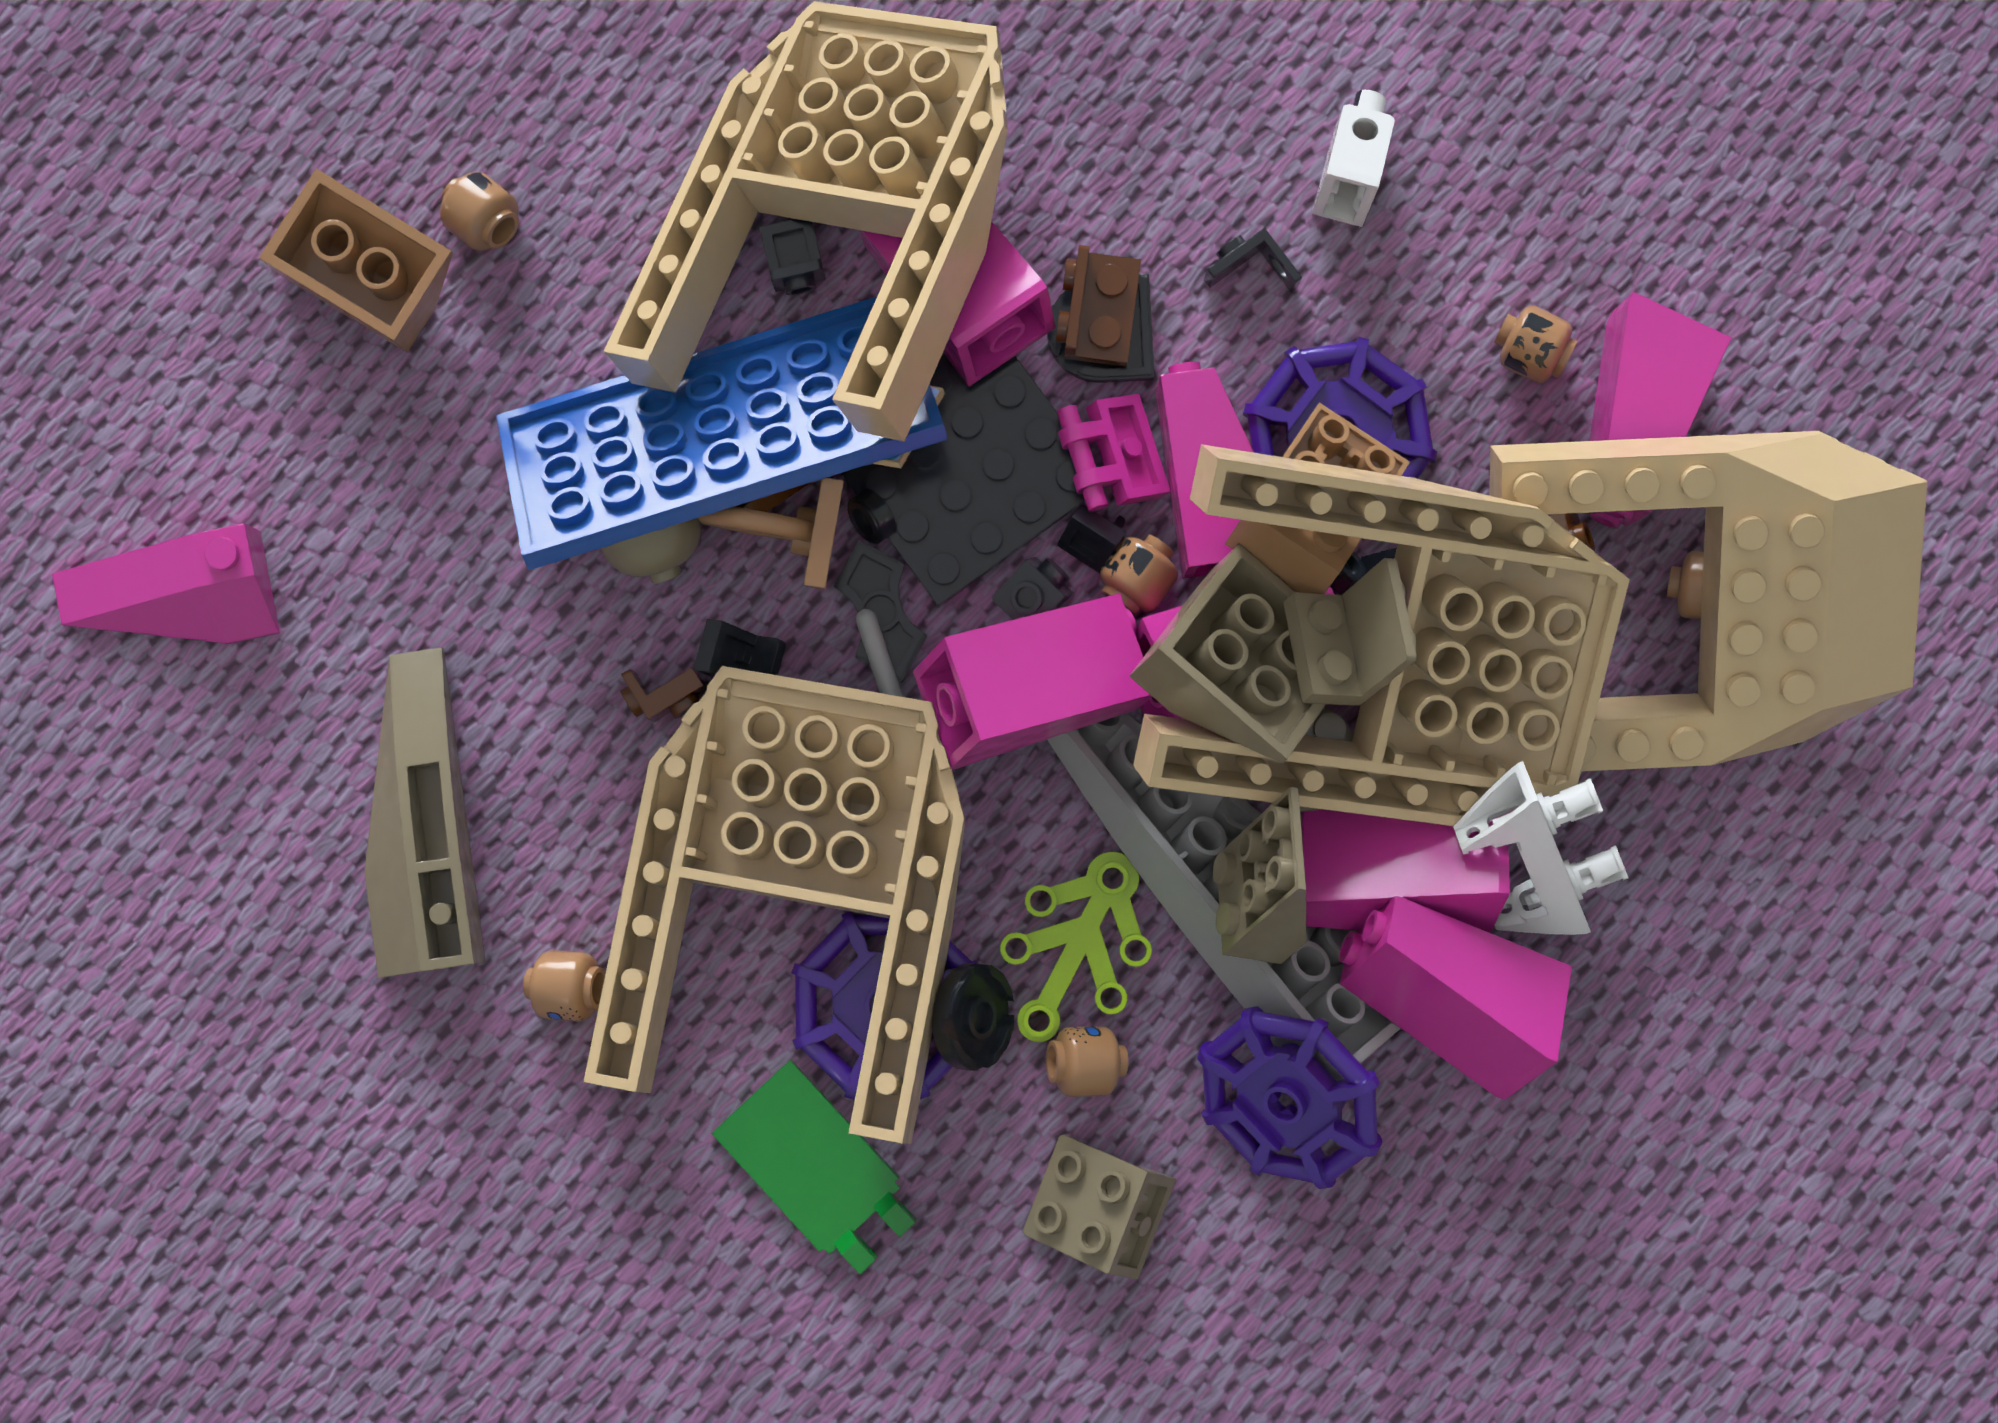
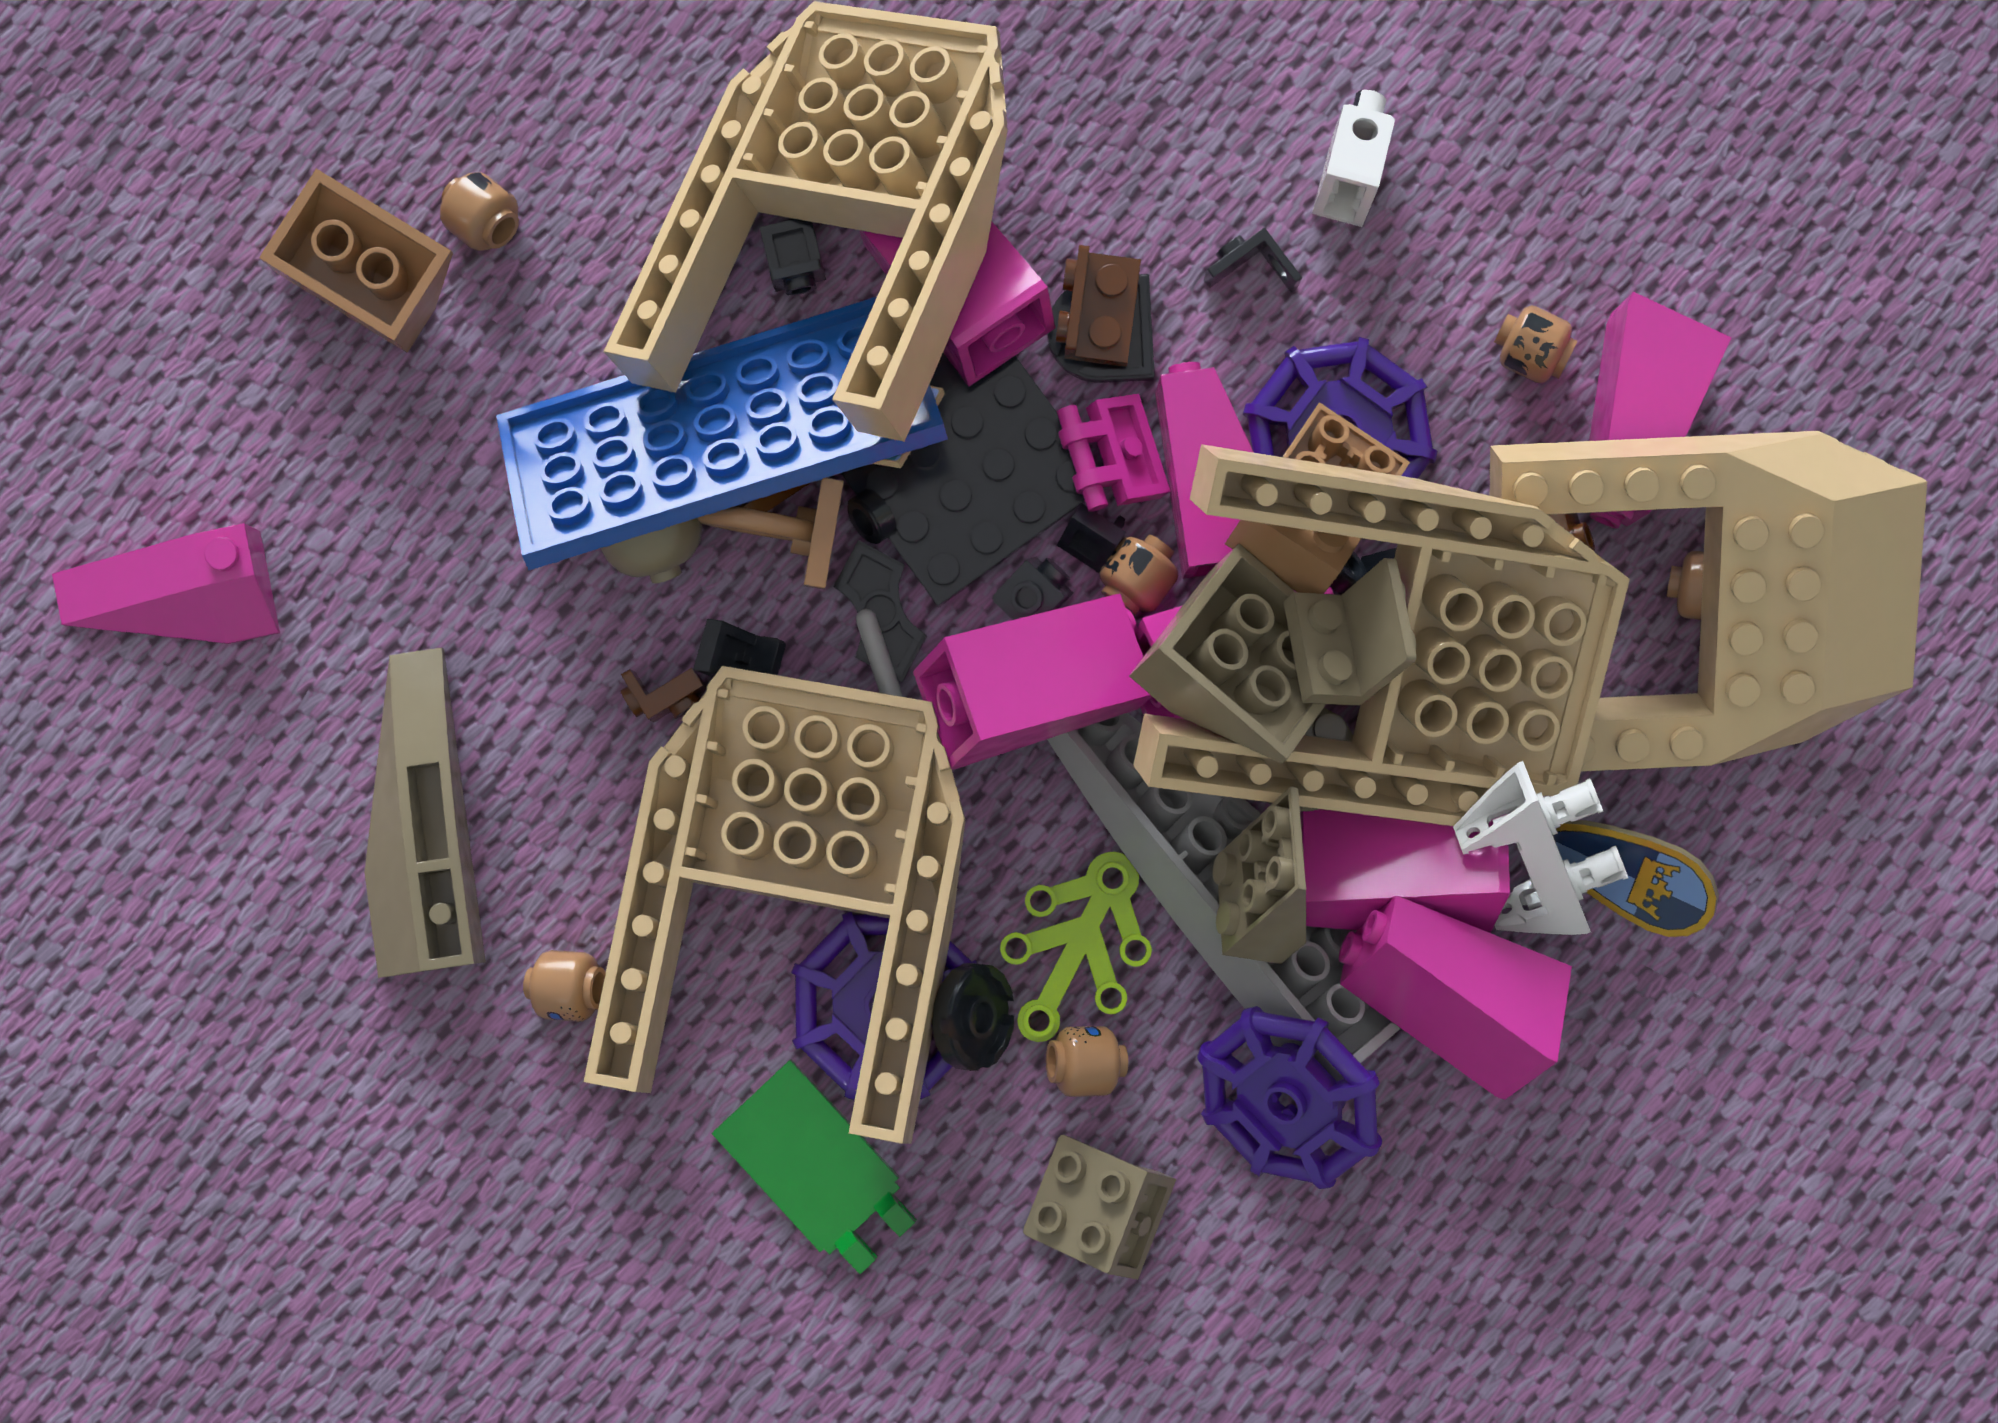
(1665, 885): none -> shield

